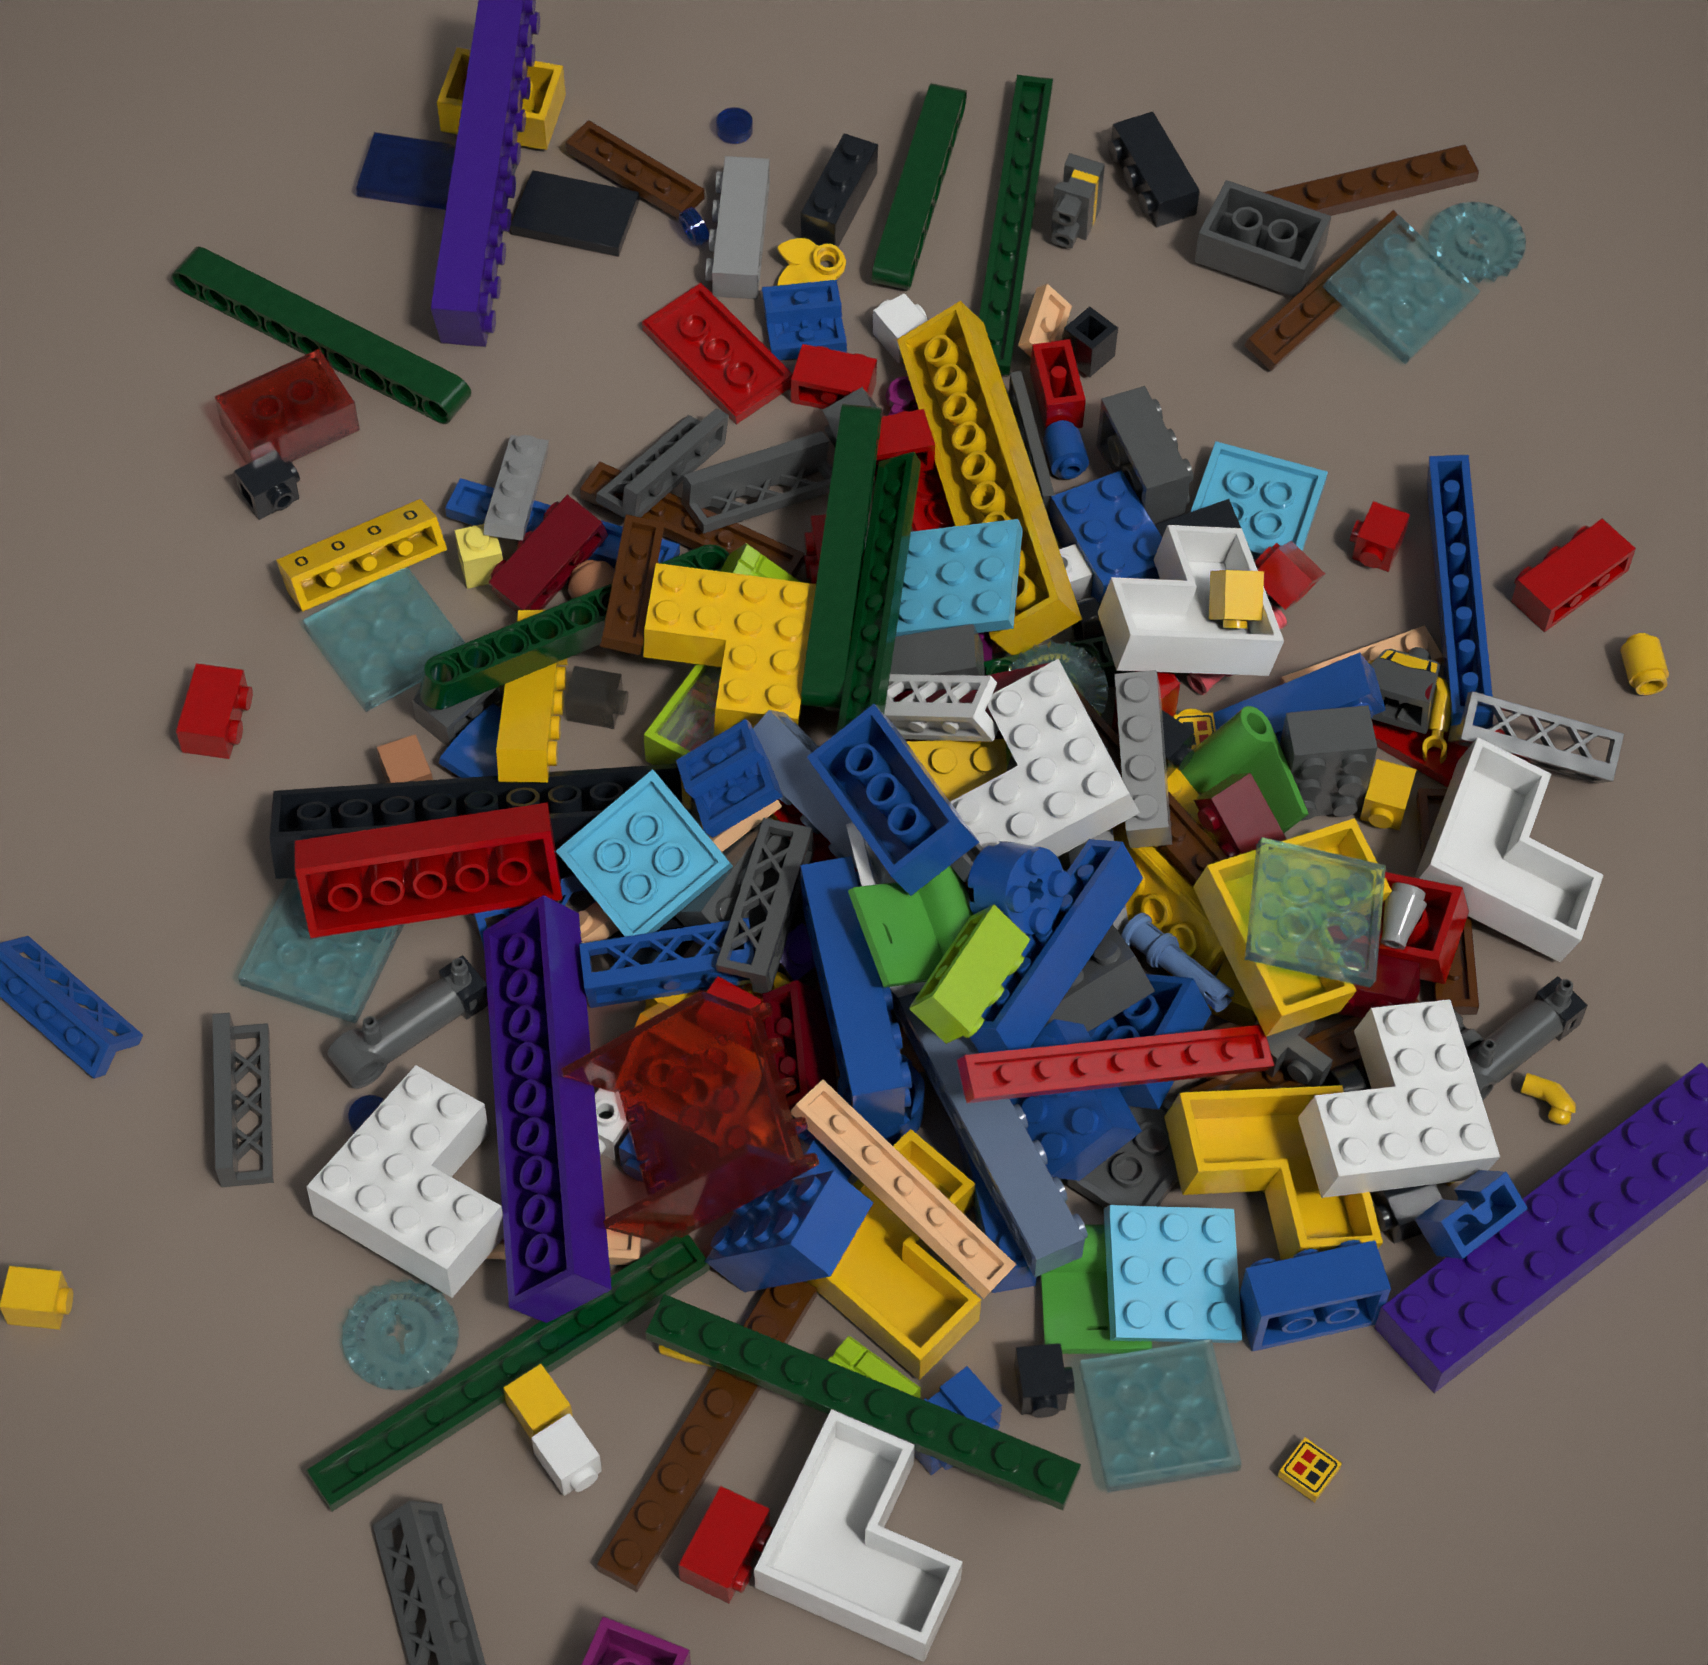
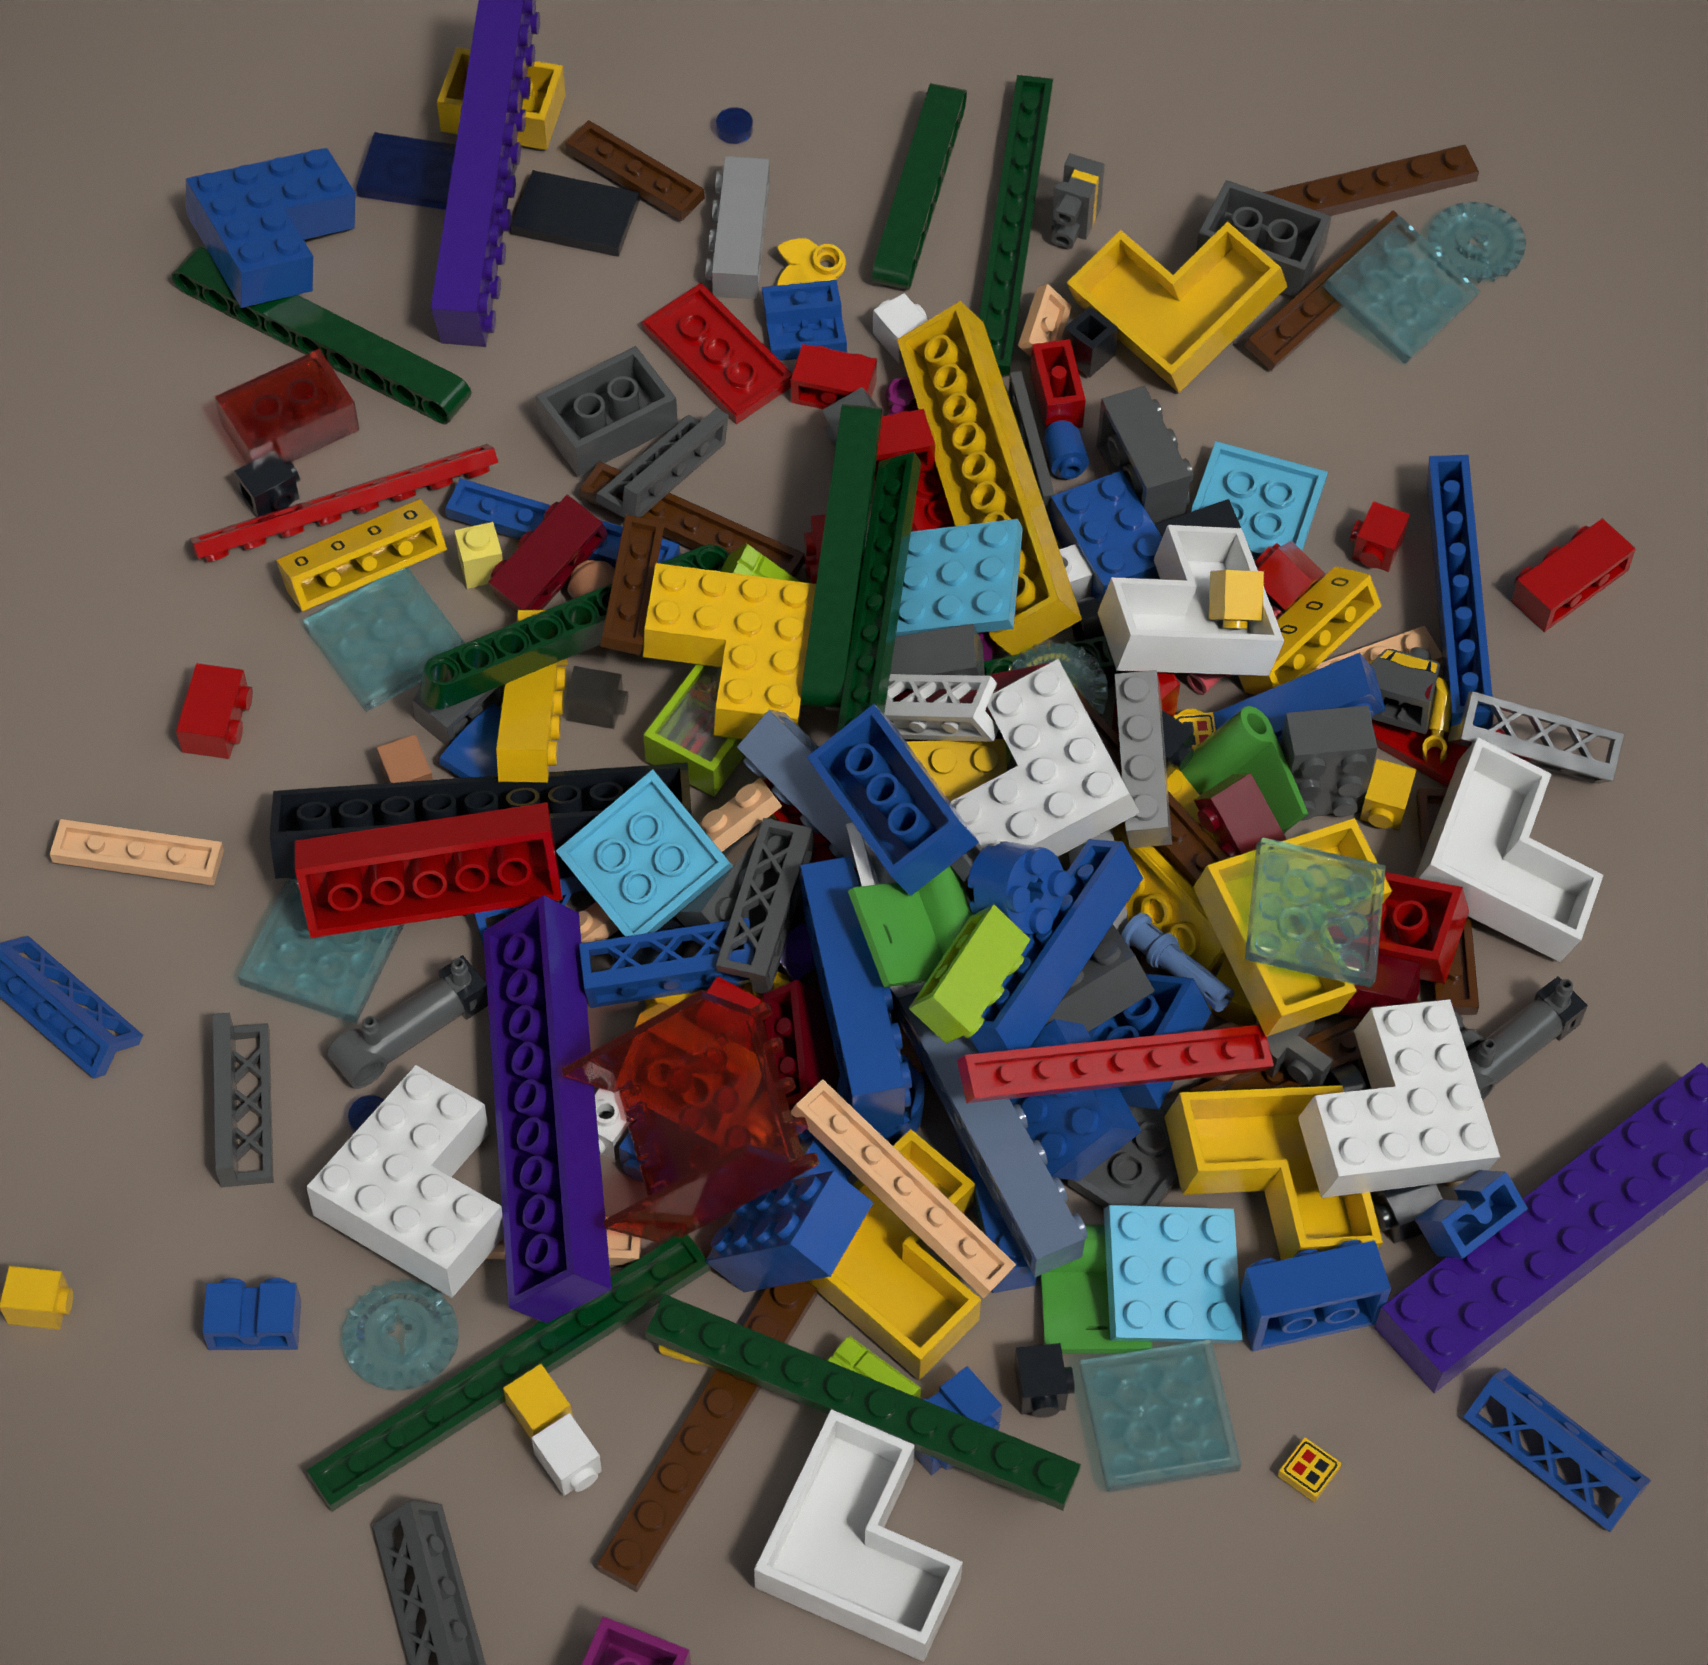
(137, 852): none -> light nougat plate
(252, 1316): none -> blue brick
(261, 215): none -> blue piece
(329, 507): none -> red plate
(516, 487): light grey plate -> none
(607, 410): none -> dark grey brick
(694, 226): clear blue tile -> none
(725, 1545): red brick -> none
(729, 778): blue slope -> none
(753, 477): dark grey fence -> none
(840, 191): black brick -> none
(1154, 169): black brick -> none
(1183, 317): none -> yellow piece
(1318, 626): none -> yellow brick
(1401, 914): light grey cone -> none
(1553, 1094): yellow arm -> none
(1568, 1437): none -> blue fence
(1645, 664): yellow brick -> none

